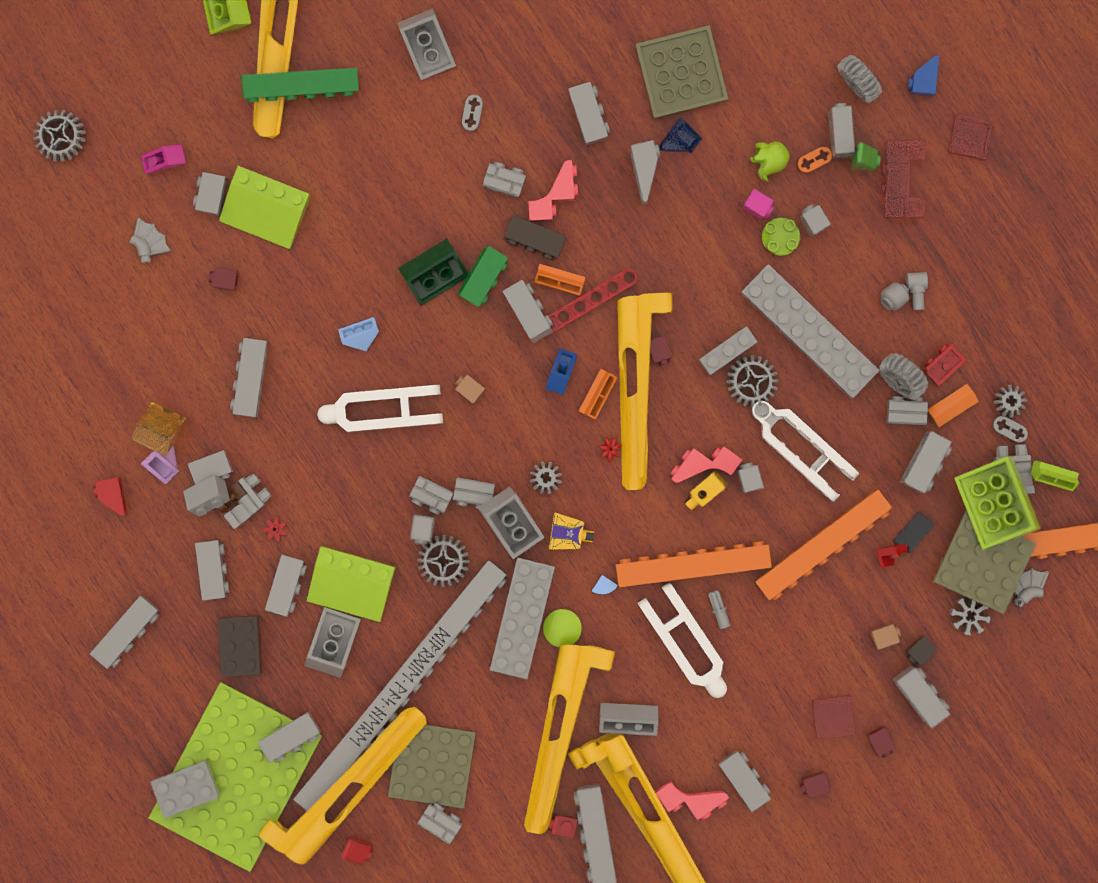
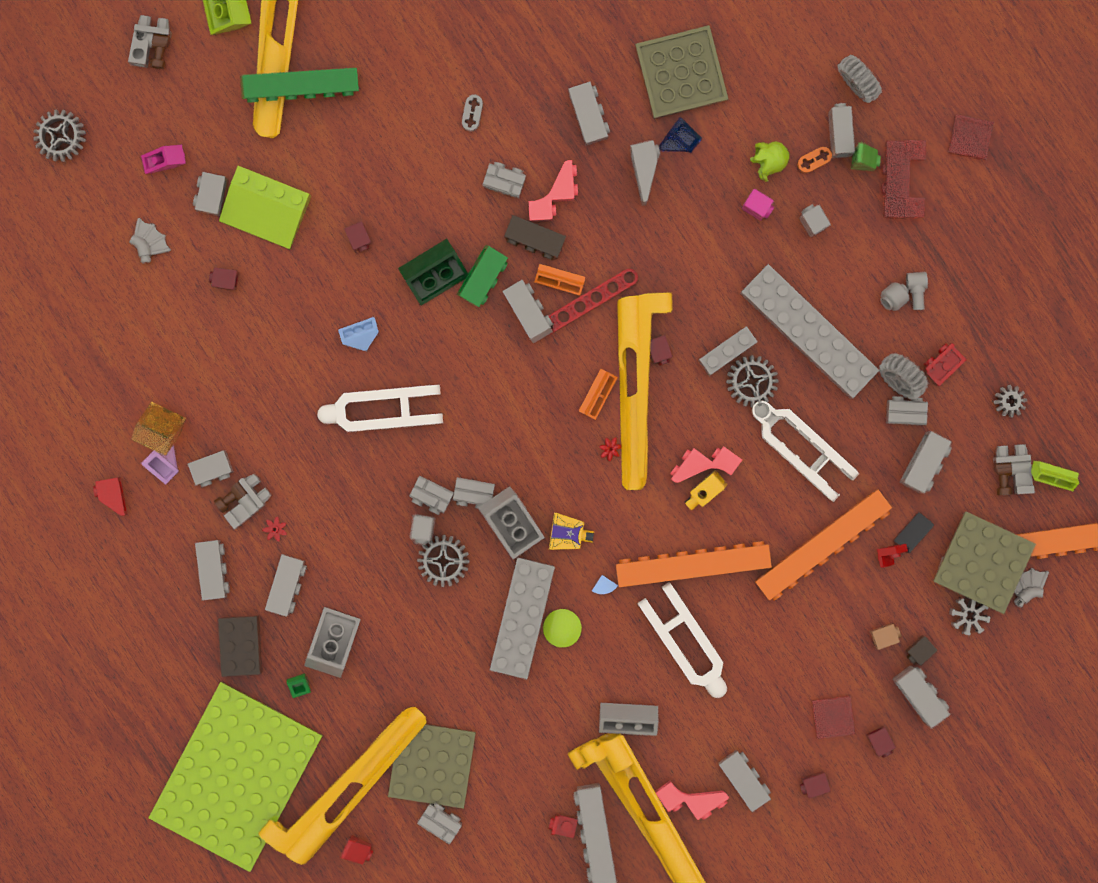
(125, 631): light grey brick -> none
(149, 37): none -> light grey hips
(185, 788): light grey brick -> none
(206, 495): light grey brick -> none
(250, 377): light grey brick -> none
(290, 737): light grey brick -> none
(298, 685): none -> green brick
(350, 583): lime slope -> none
(358, 237): none -> dark red brick
(404, 682): light grey brick -> none
(426, 44): light grey slope -> none
(469, 388): medium nougat brick -> none
(540, 480): light grey gear -> none
(561, 371): blue slope -> none
(569, 681): yellow panel -> none
(719, 609): light grey axle -> none
(749, 477): light grey brick -> none
(781, 236): lime dish -> none
(925, 79): blue slope -> none
(952, 405): orange piece -> none
(997, 502): lime slope -> none
(1012, 425): light grey beam -> none

